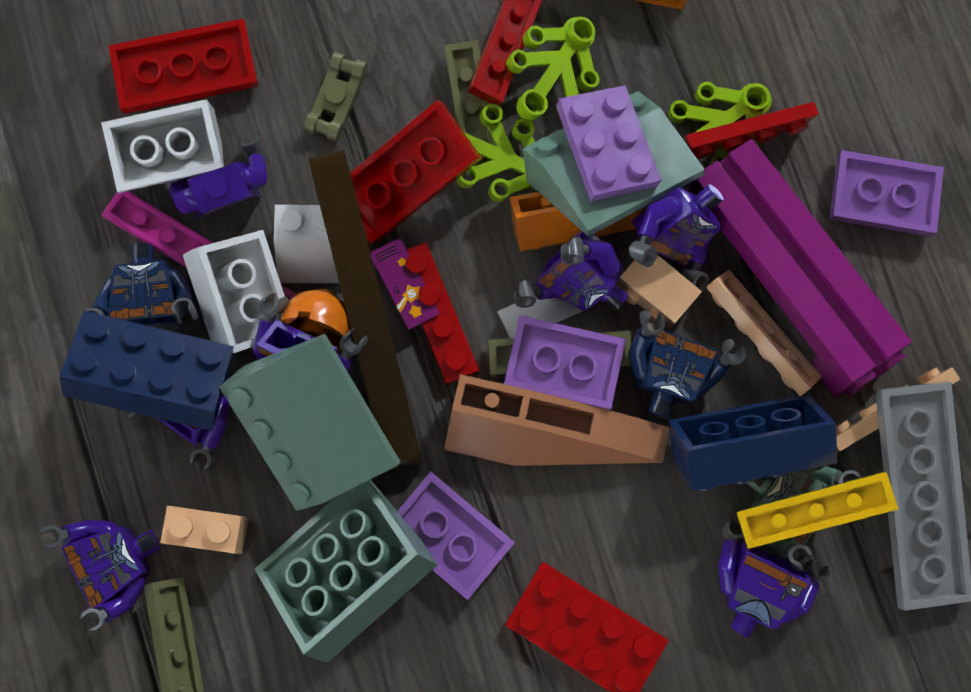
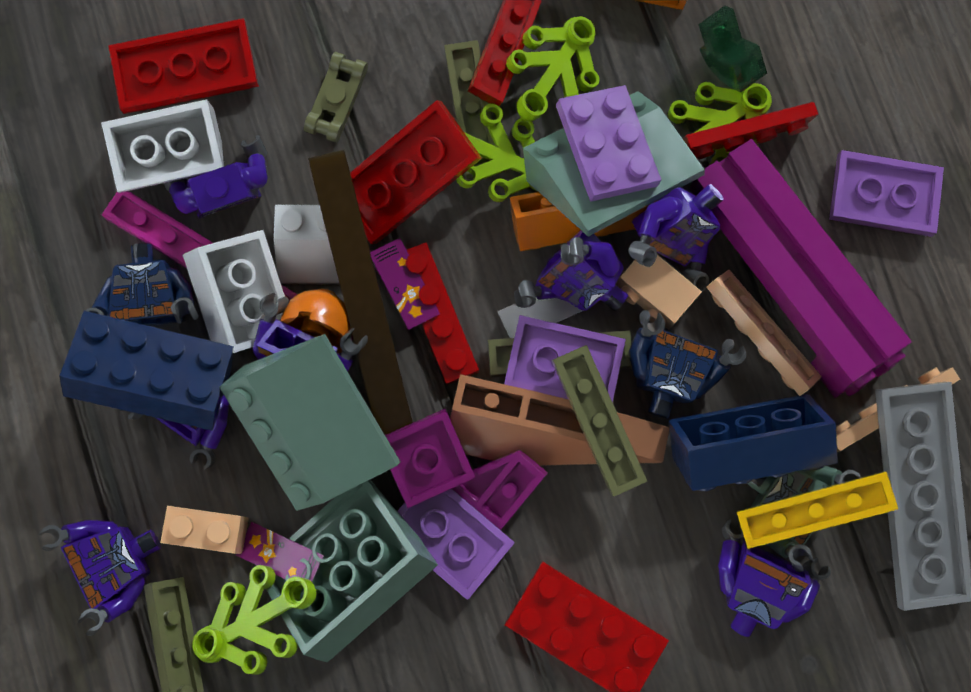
(250, 619): none -> lime plant
(277, 552): none -> magenta sticker
(428, 458): none -> magenta plate
(502, 486): none -> magenta wing
(599, 421): none -> olive plate
(727, 54): none -> clear green brick

